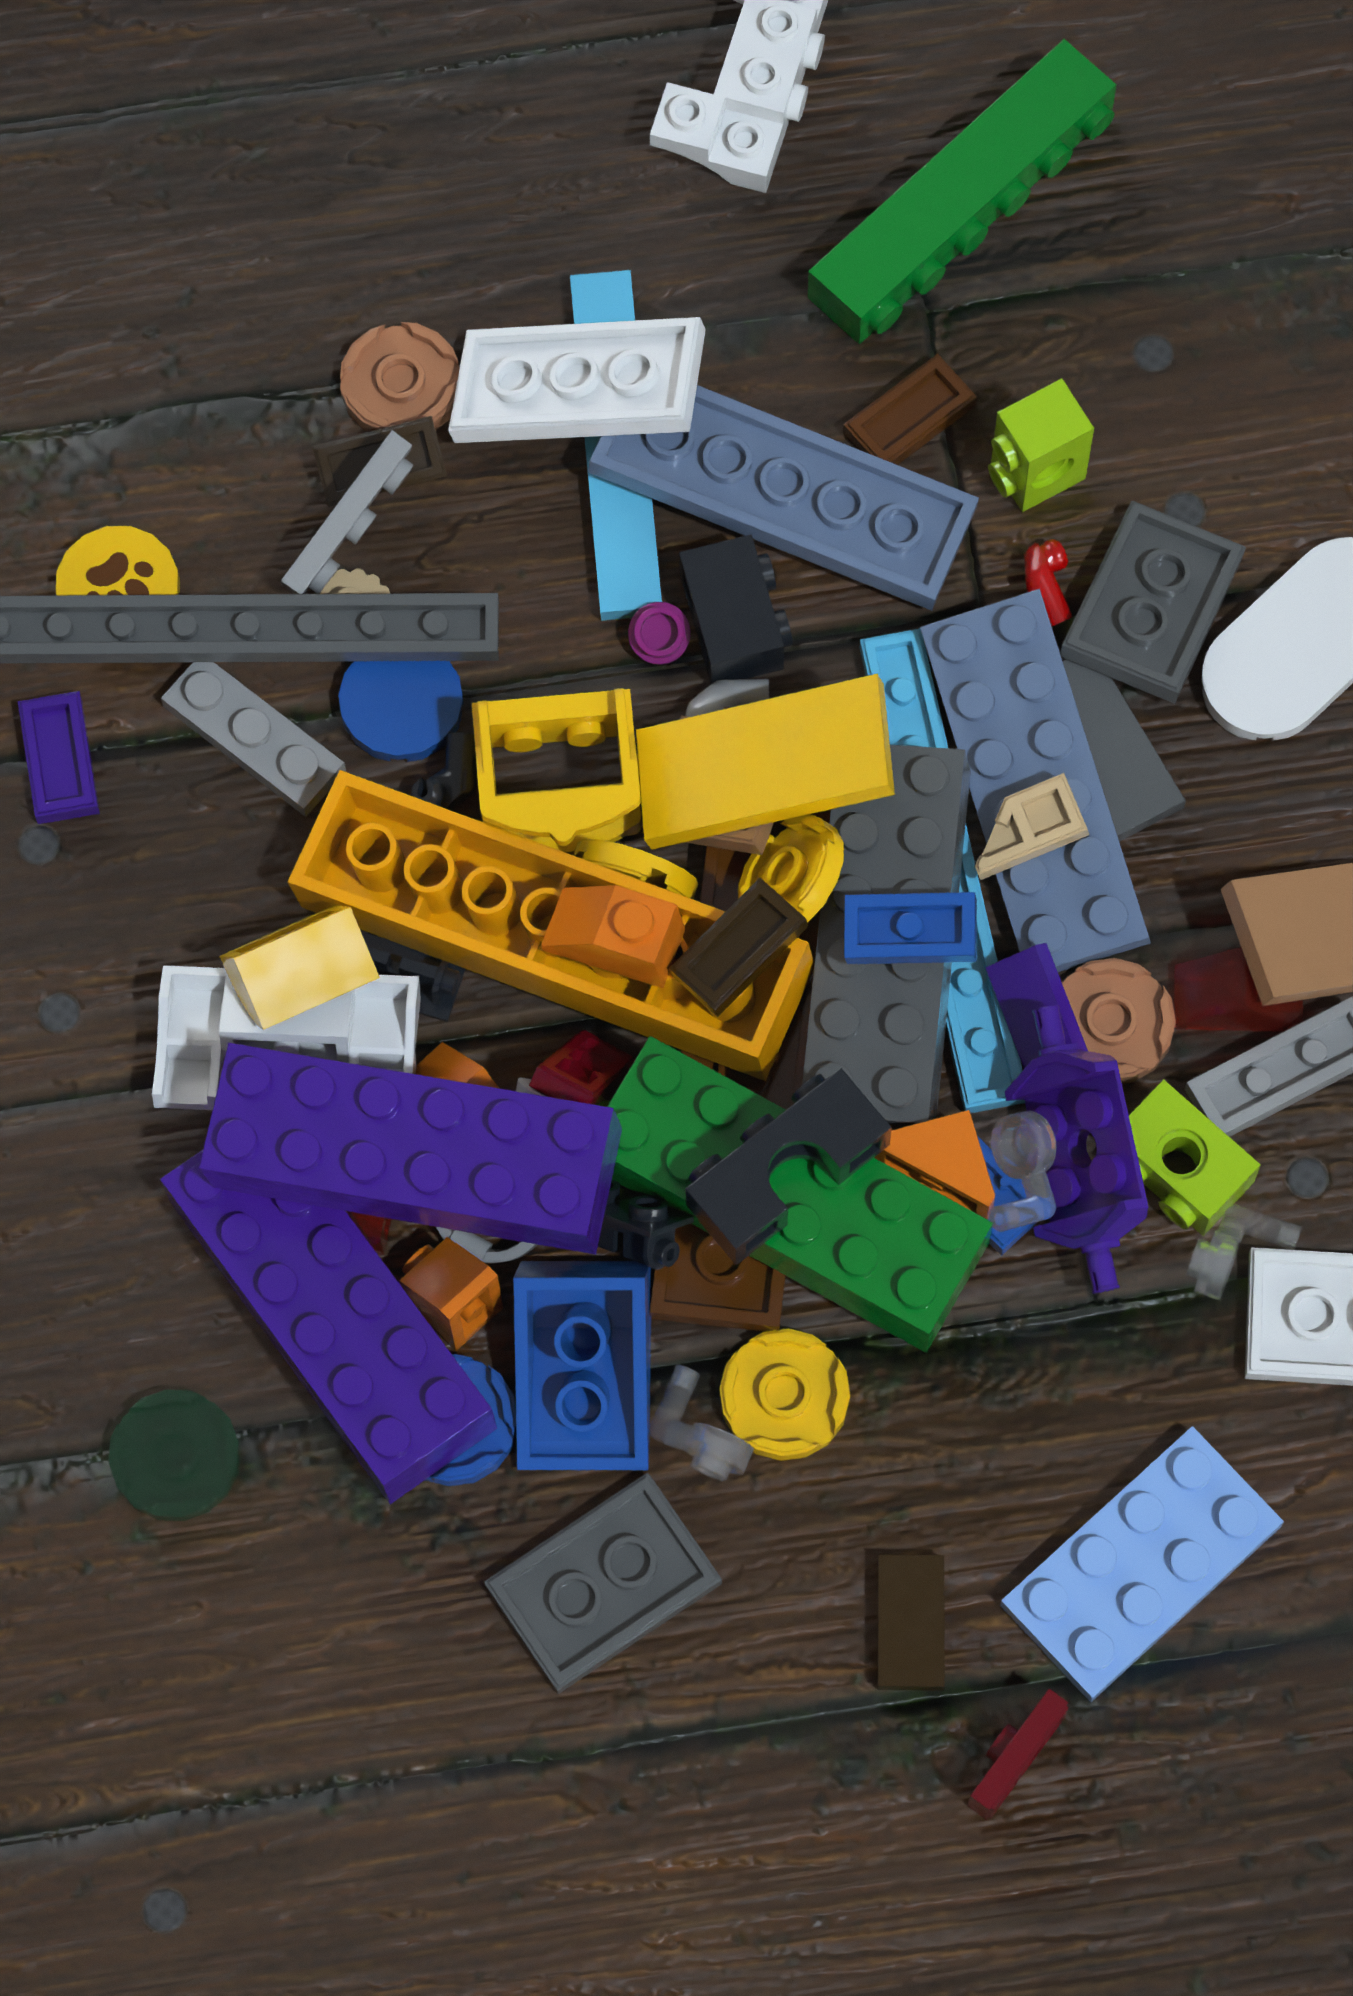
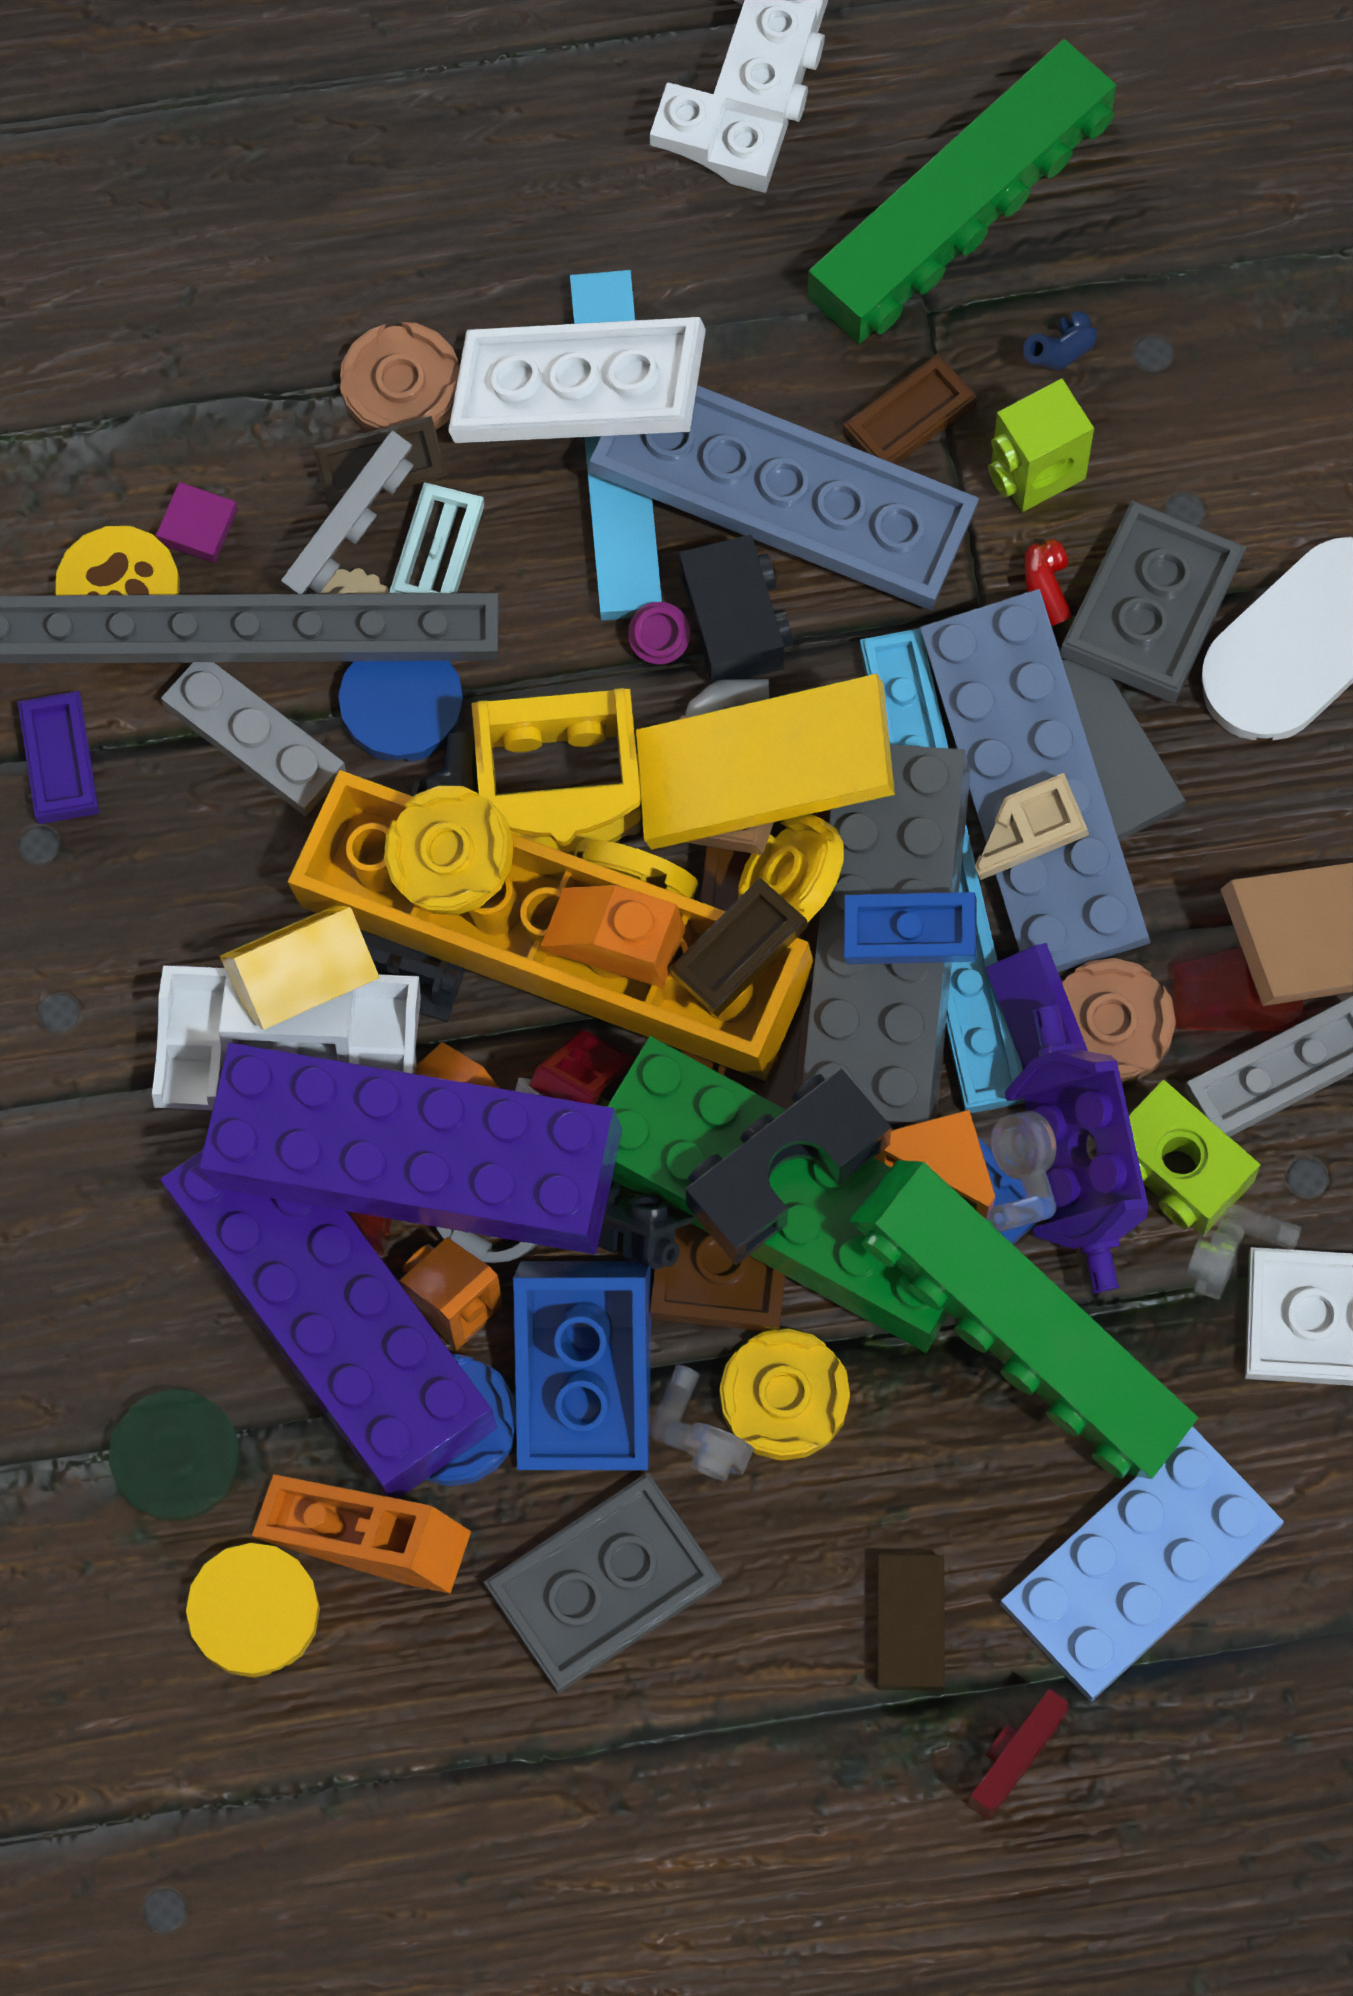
(197, 522): none -> magenta tile
(252, 1610): none -> yellow tile
(364, 1532): none -> orange slope
(449, 850): none -> yellow tile
(452, 499): none -> light aqua tile
(1022, 1320): none -> green brick
(1060, 352): none -> dark blue arm

